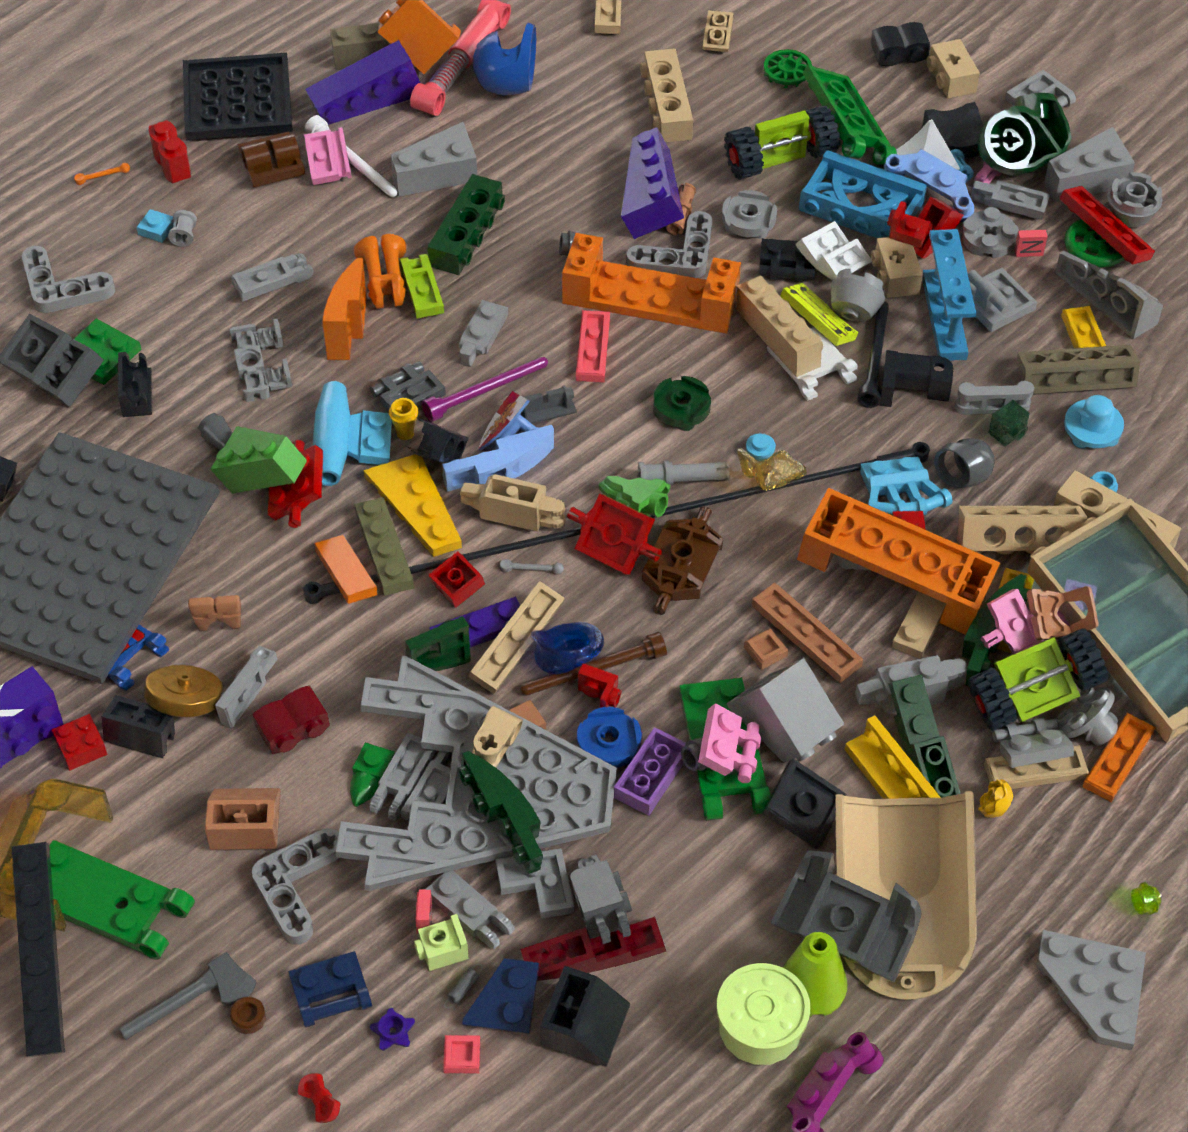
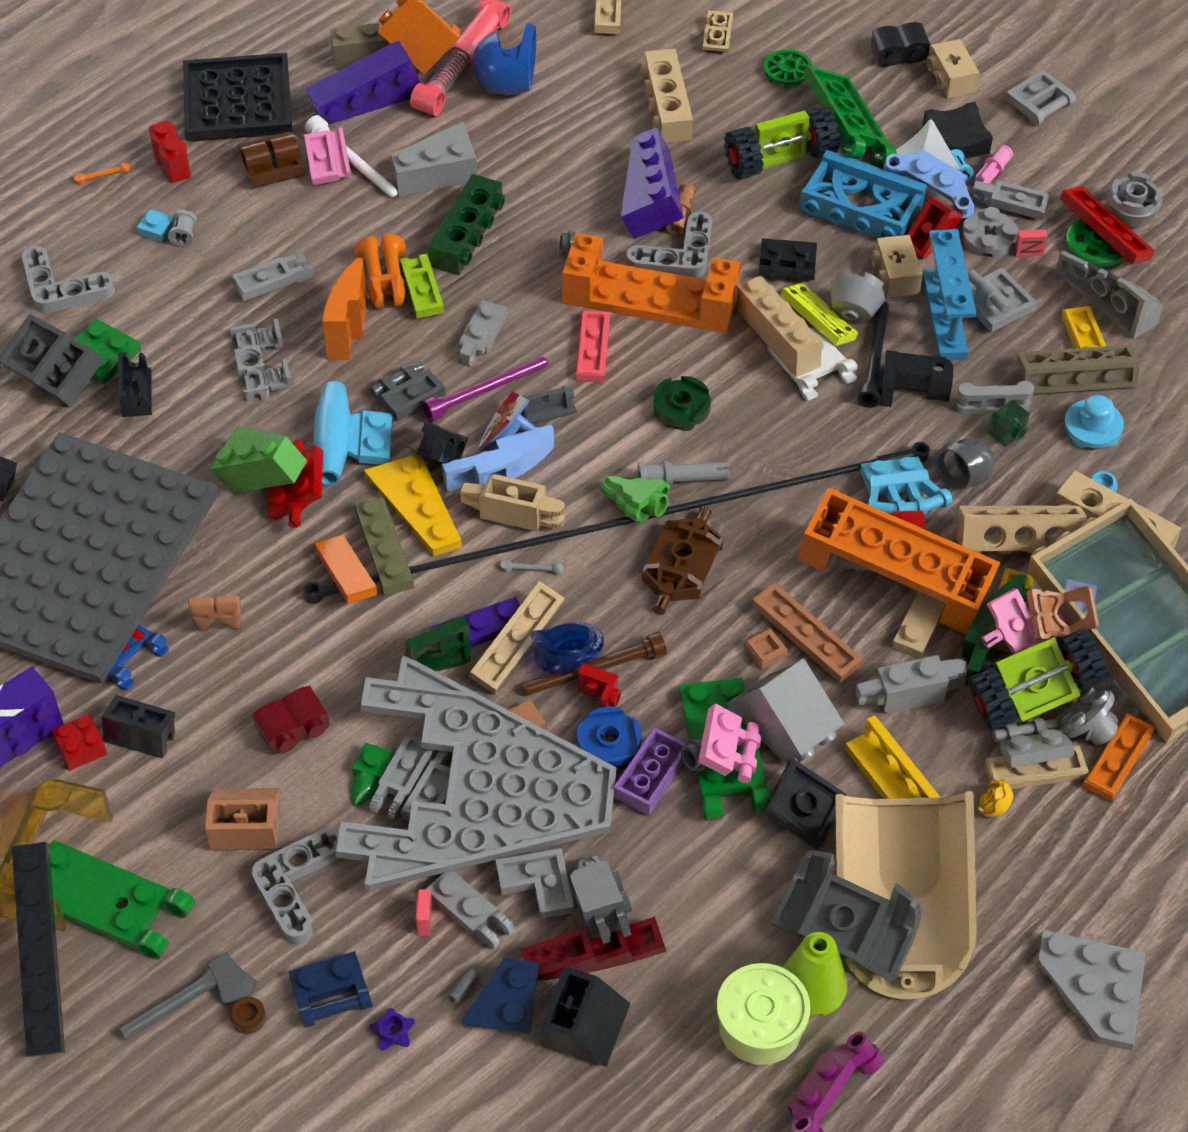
(182, 690): pearl gold wheel -> none
(215, 430): dark grey cone -> none
(245, 686): light grey hinge -> none
(325, 1106): red piece -> none
(402, 416): yellow cone -> none
(442, 943): yellowish green brick -> none
(456, 579): red piece -> none
(462, 1054): coral tile -> none
(496, 735): tan piece -> none
(503, 801): dark green slope -> none
(614, 534): red plate -> none
(739, 223): light grey plate -> none
(760, 446): medium azure plate -> none
(779, 468): clear yellow piece -> none
(831, 251): white slope -> none
(907, 227): red bracket -> none
(921, 736): dark green slope -> none
(1025, 135): dark green piece -> none
(1089, 165): light grey wedge -> none
(1146, 899): clear neon green plate -> none

